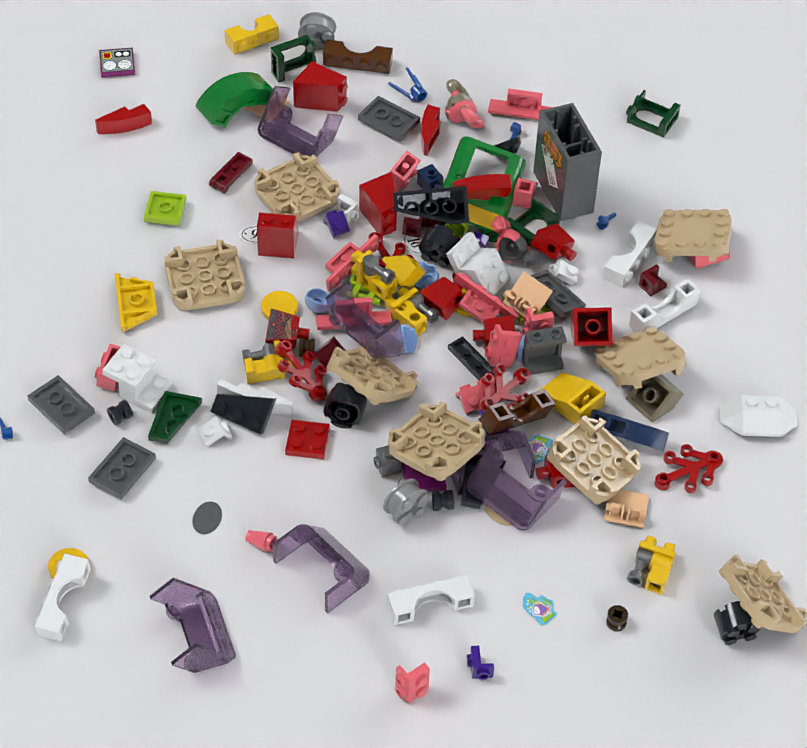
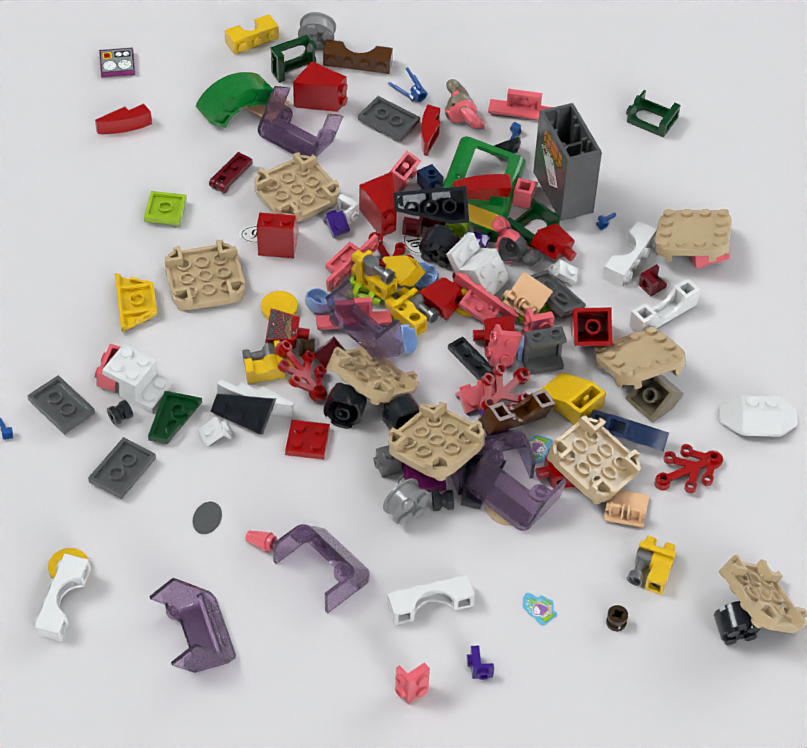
(399, 411): none -> black brick

